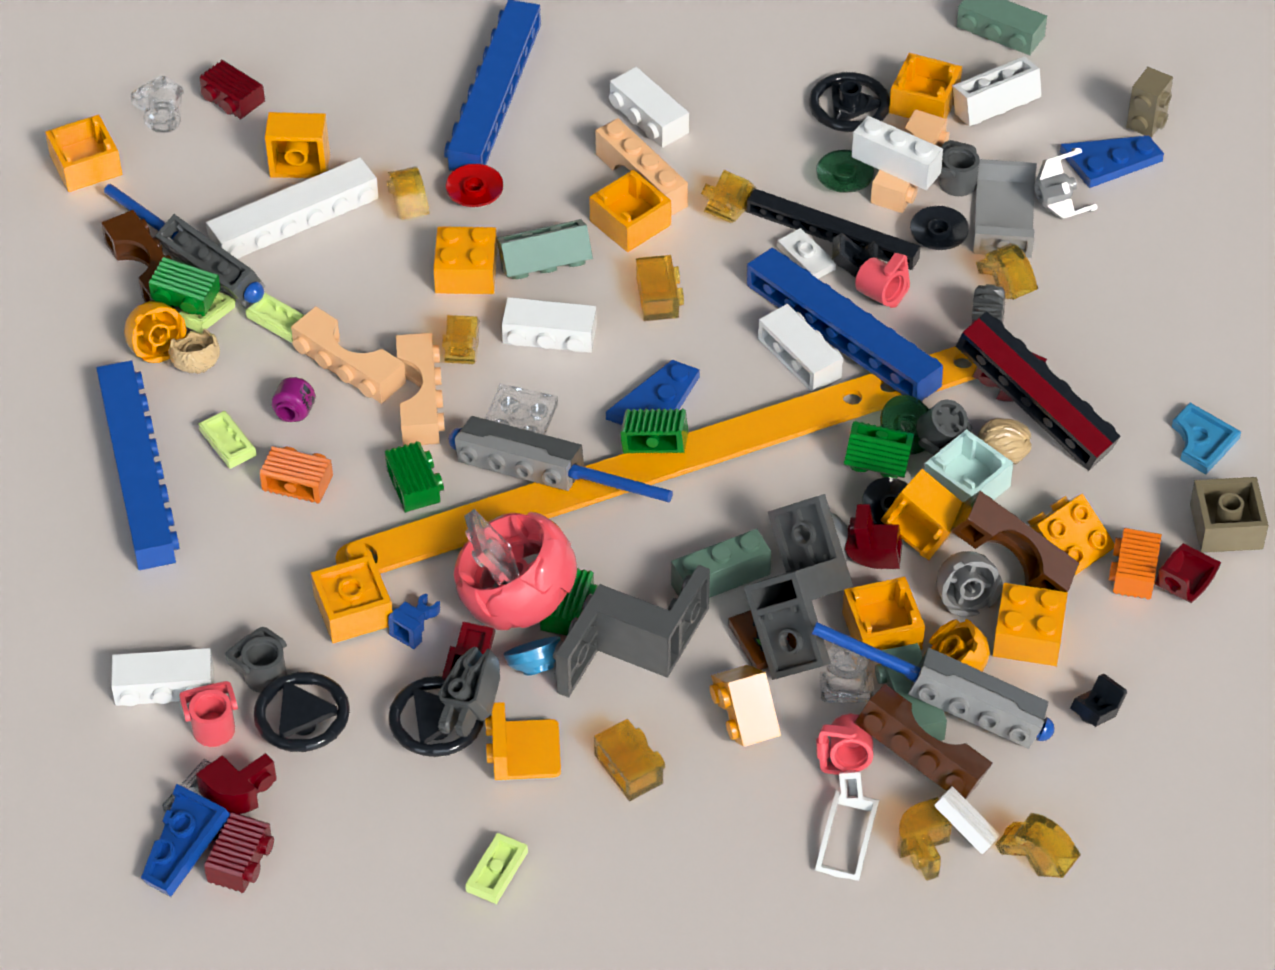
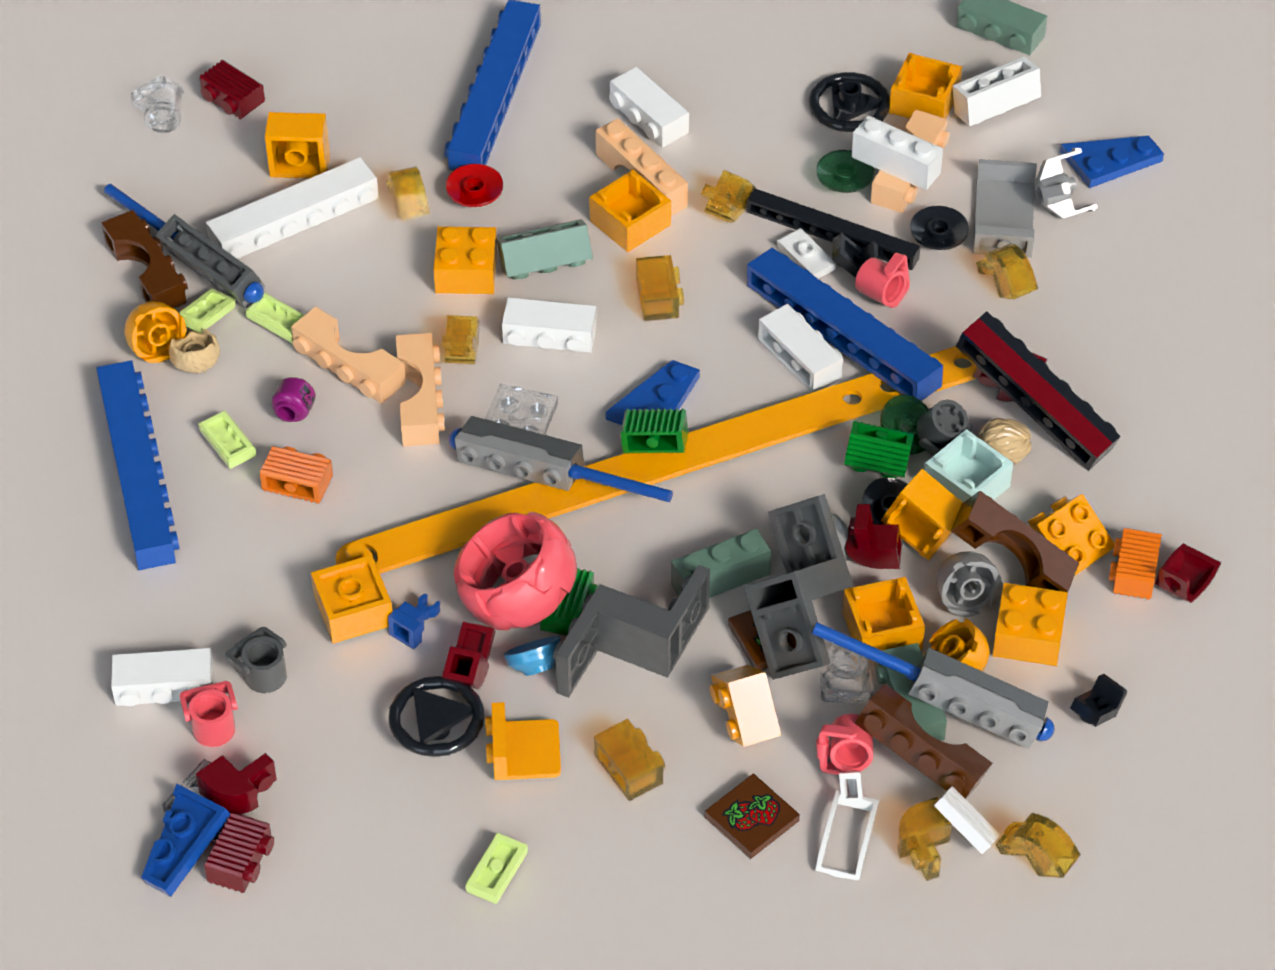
(83, 153): light orange container -> none
(184, 286): green brick -> none
(302, 711): black piece -> none
(413, 476): green brick -> none
(469, 691): dark grey hinge -> none
(490, 549): clear plate -> none
(752, 816): none -> reddish brown tile
(959, 168): dark grey piece -> none
(989, 299): dark grey gear -> none
(1150, 102): dark tan brick -> none
(1204, 437): dark azure tile -> none
(1229, 514): dark tan brick -> none

